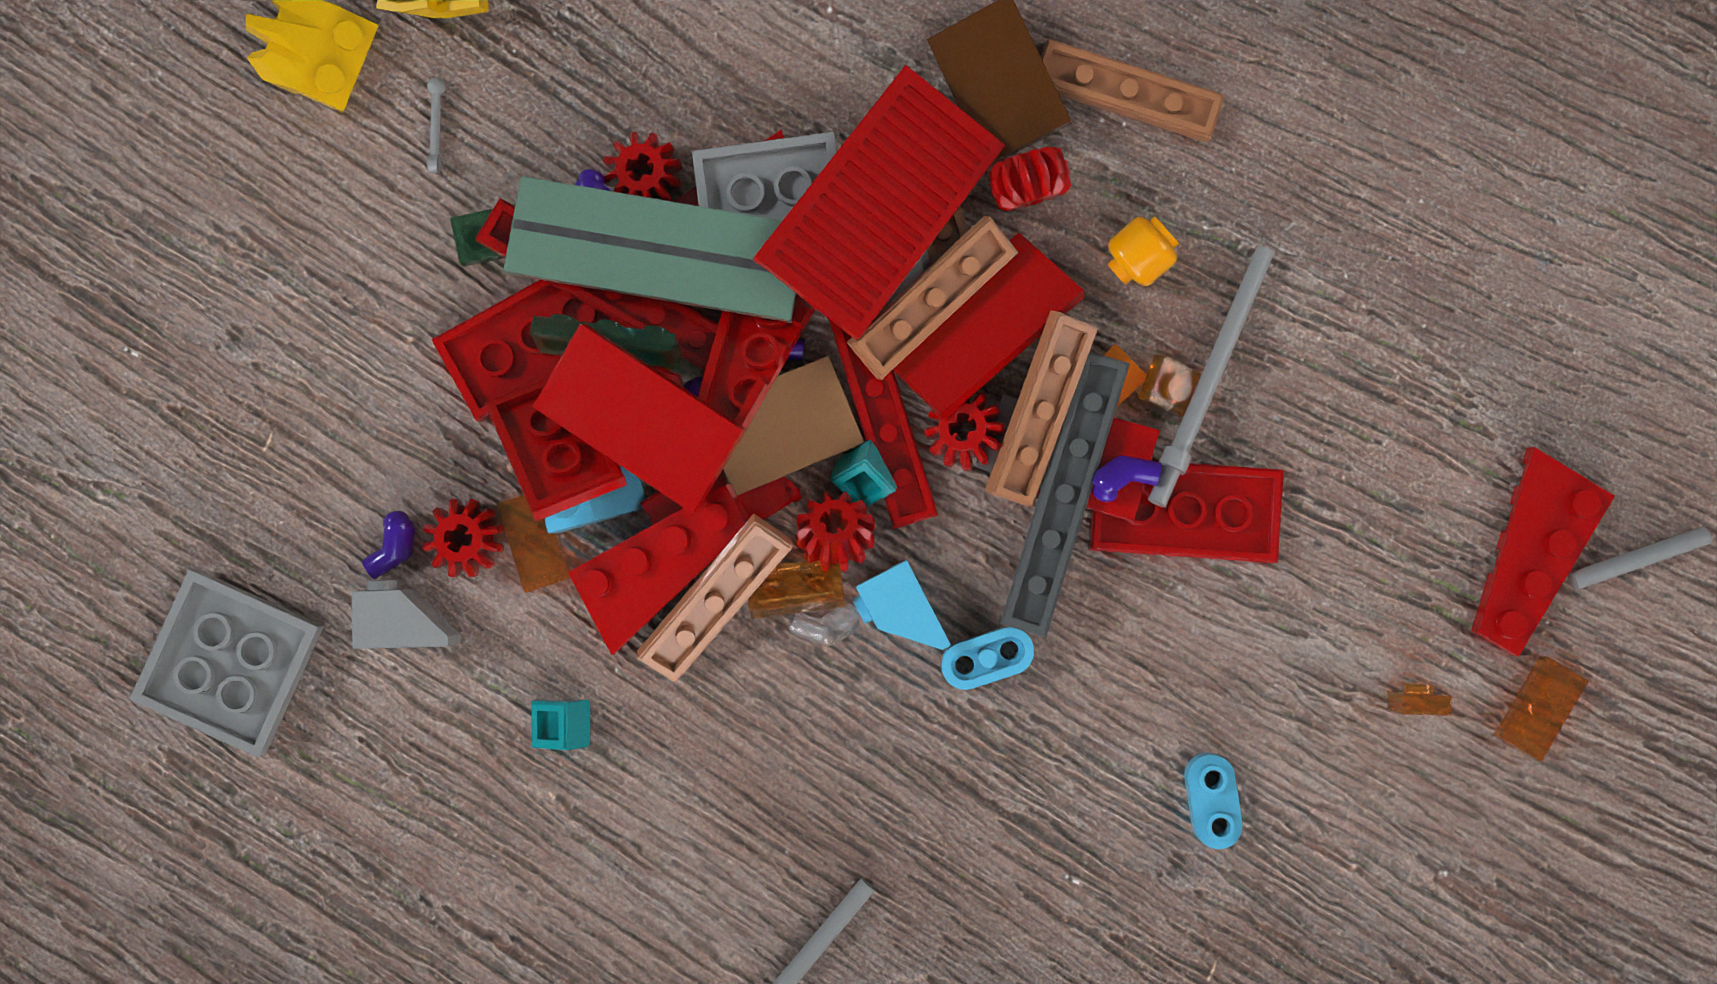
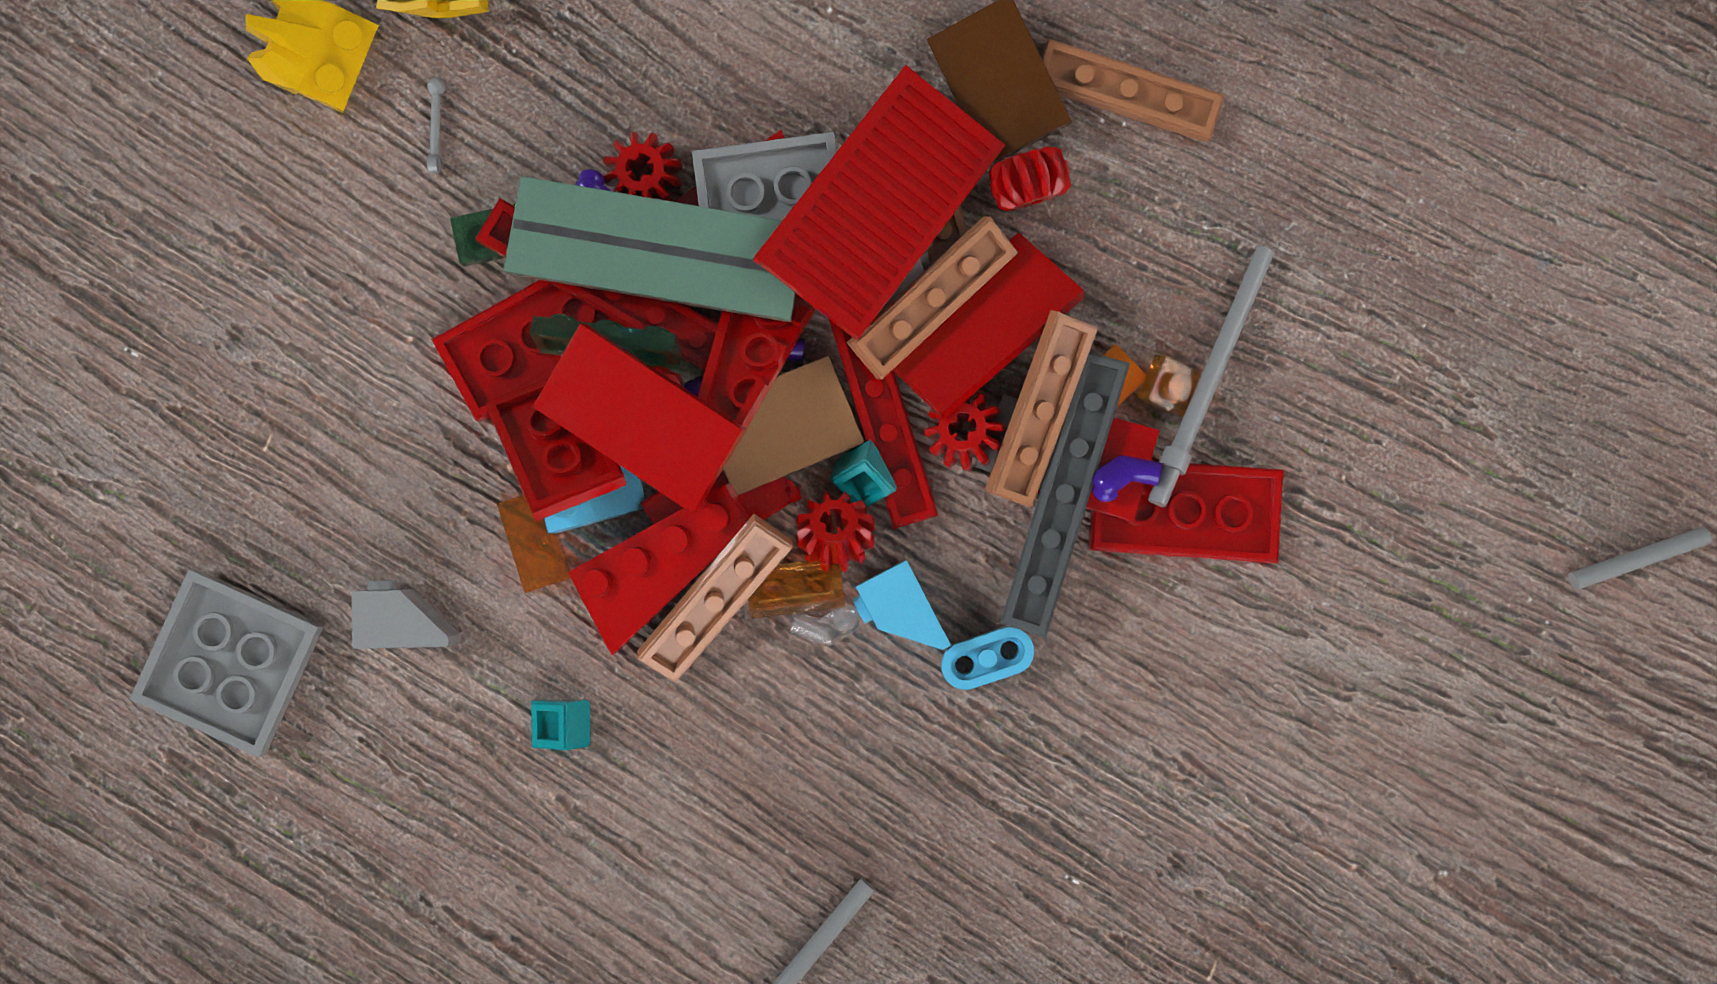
(397, 545): dark purple arm -> none
(459, 519): red gear -> none
(1142, 251): light orange head -> none
(1214, 801): medium azure plate -> none
(1419, 700): clear orange plate -> none
(1540, 708): clear orange plate -> none
(1543, 538): red wing -> none

